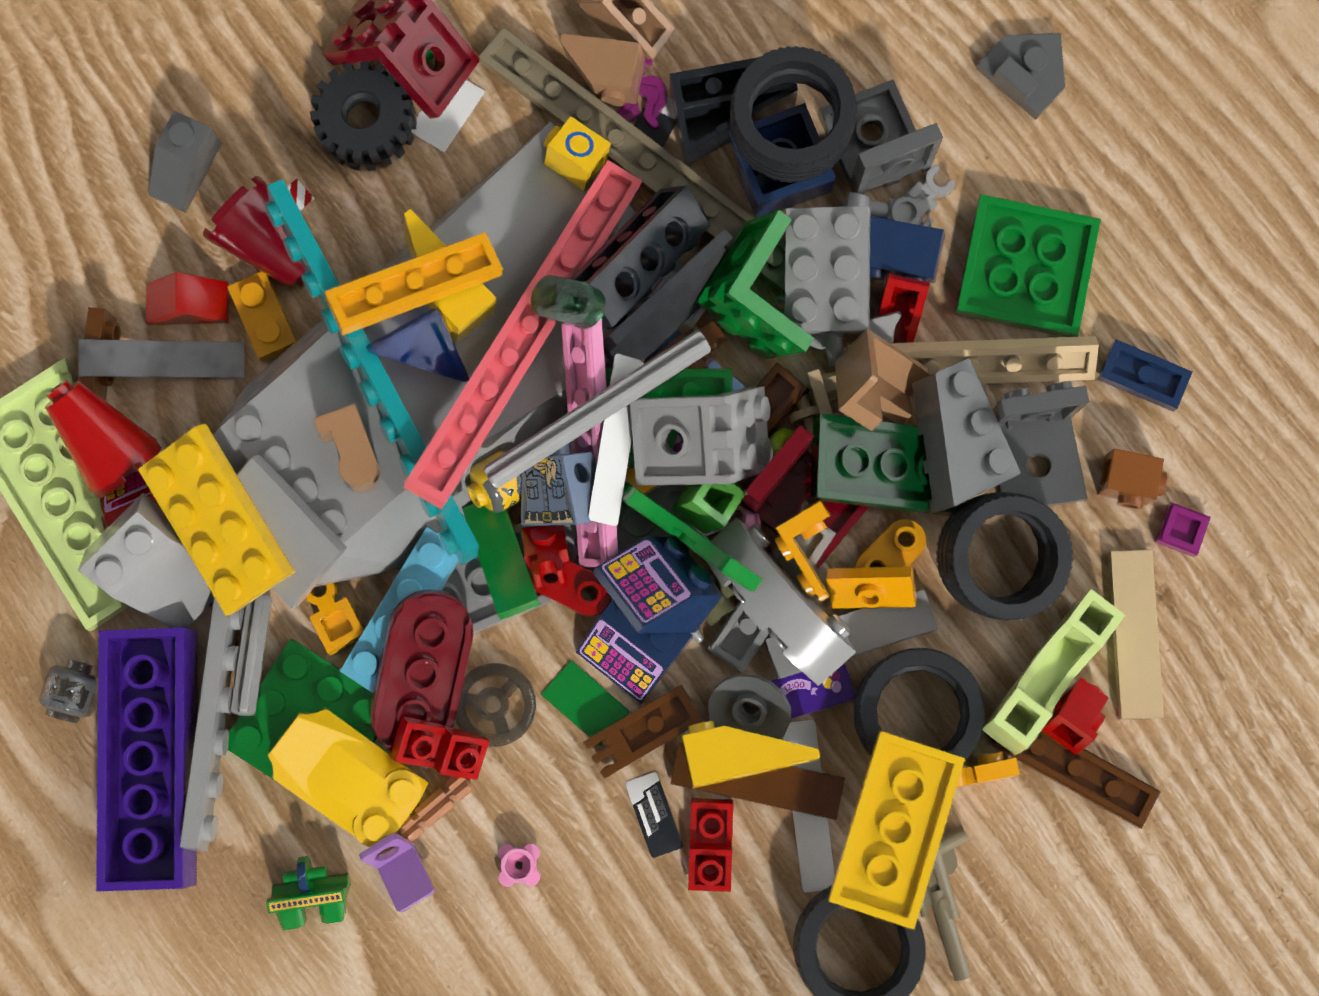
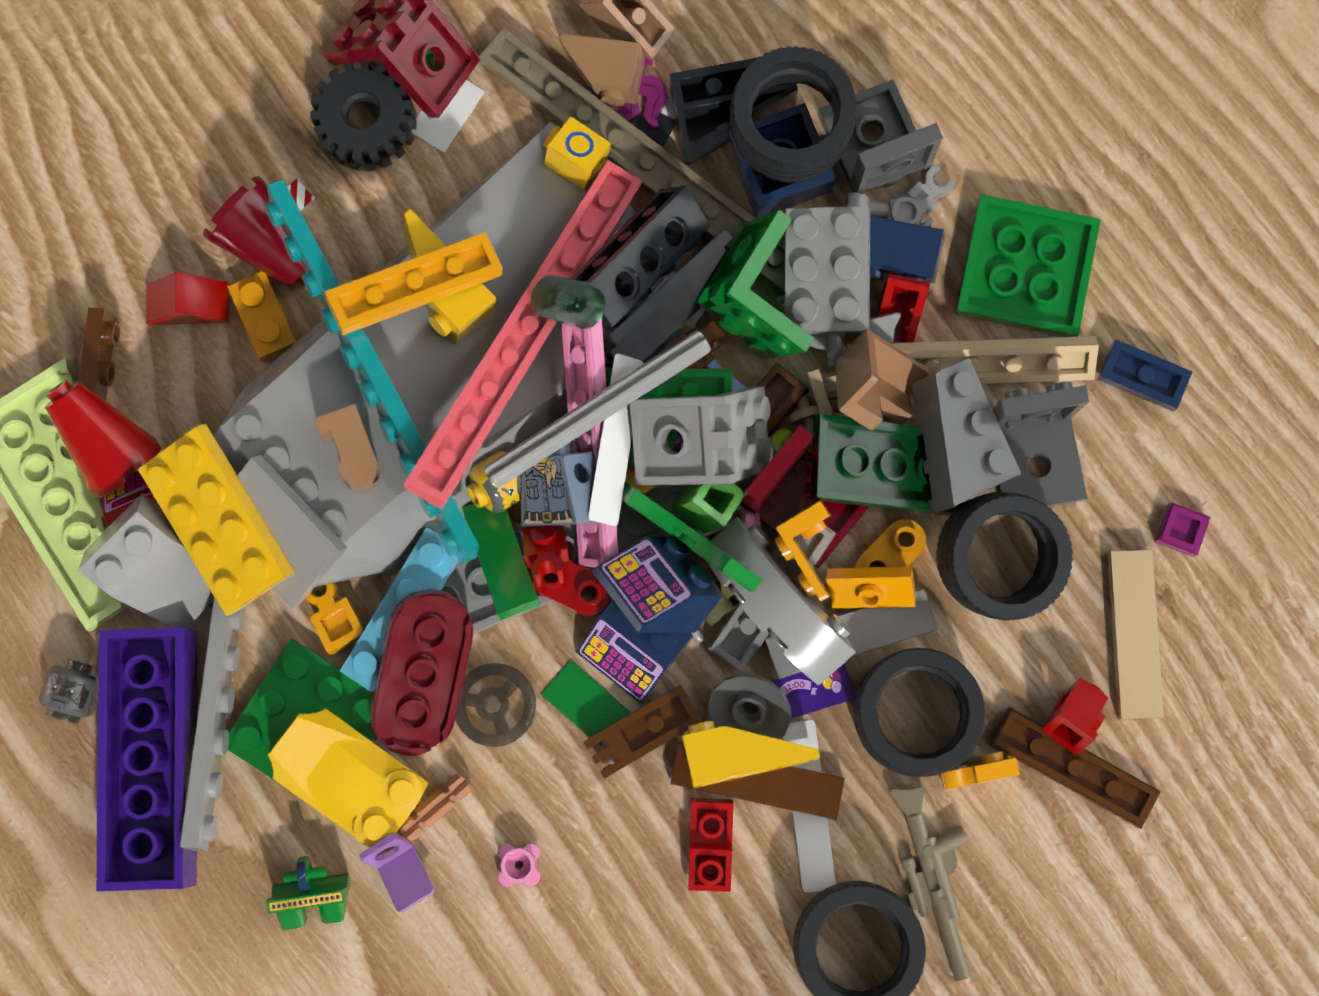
(161, 358): flat silver sticker -> none
(182, 161): dark grey slope -> none
(251, 656): light grey axle -> none
(424, 345): clear blue tile -> none
(439, 747): red slope -> none
(654, 815): sticker -> none
(896, 830): yellow plate -> none
(1027, 70): dark grey plate -> none
(1051, 671): yellowish green arch -> none
(1132, 478): dark orange brick -> none

